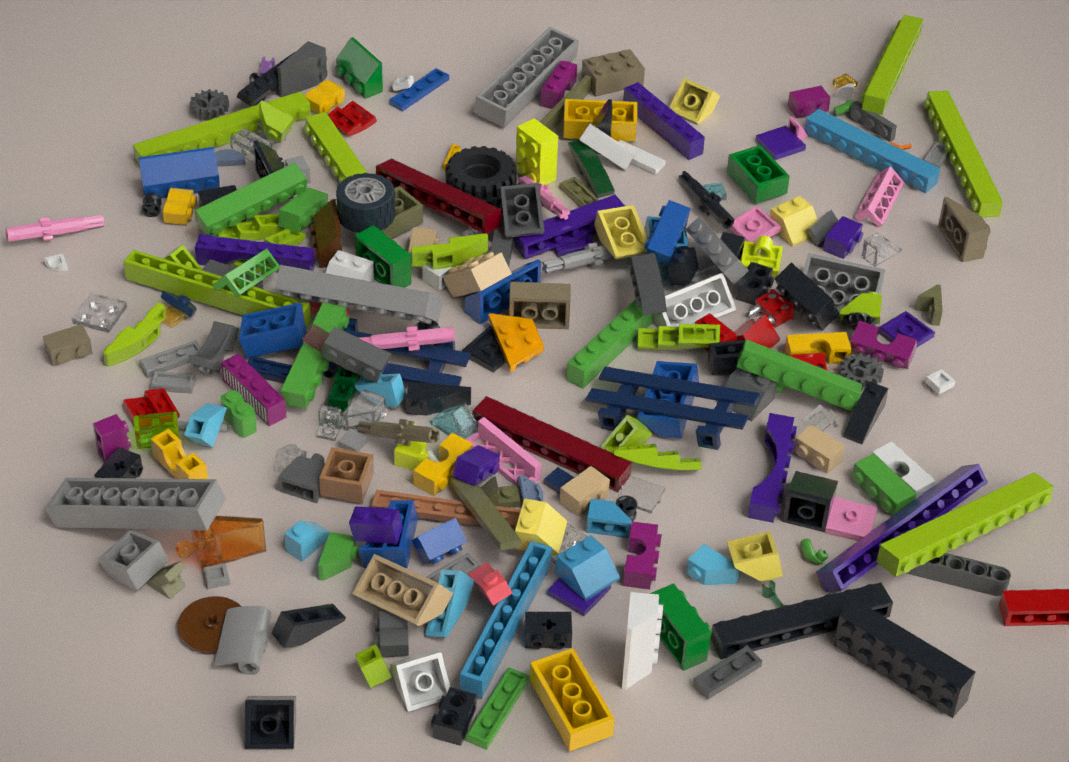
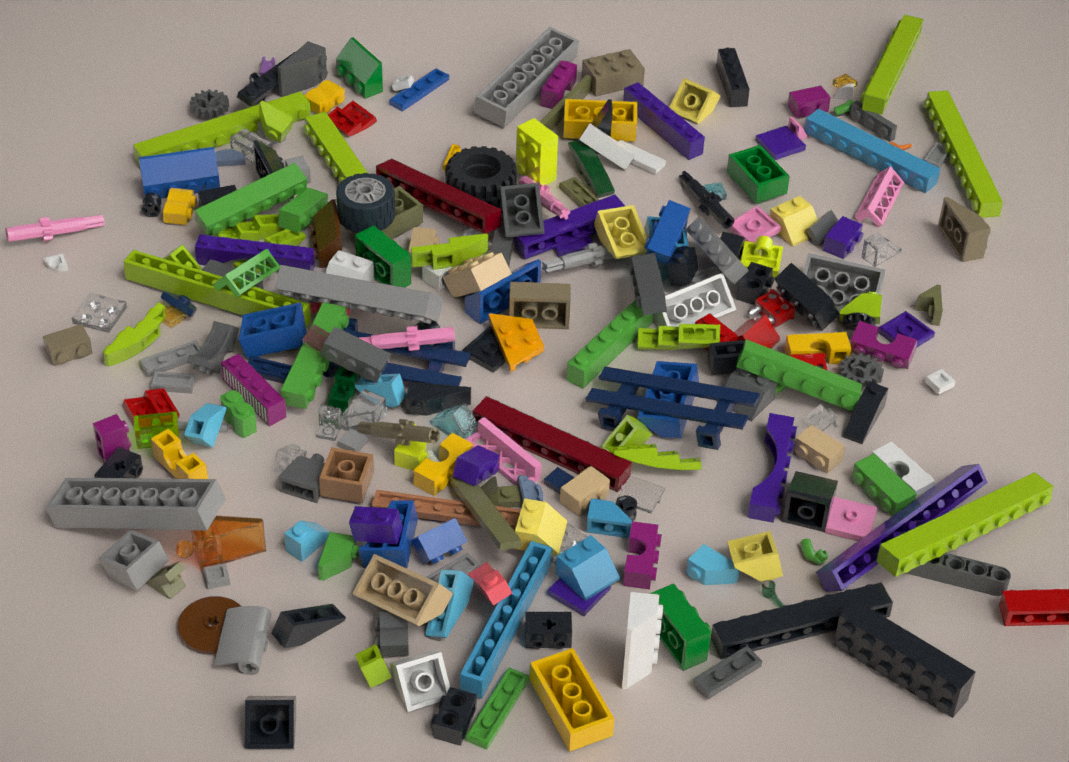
(732, 77): none -> black brick

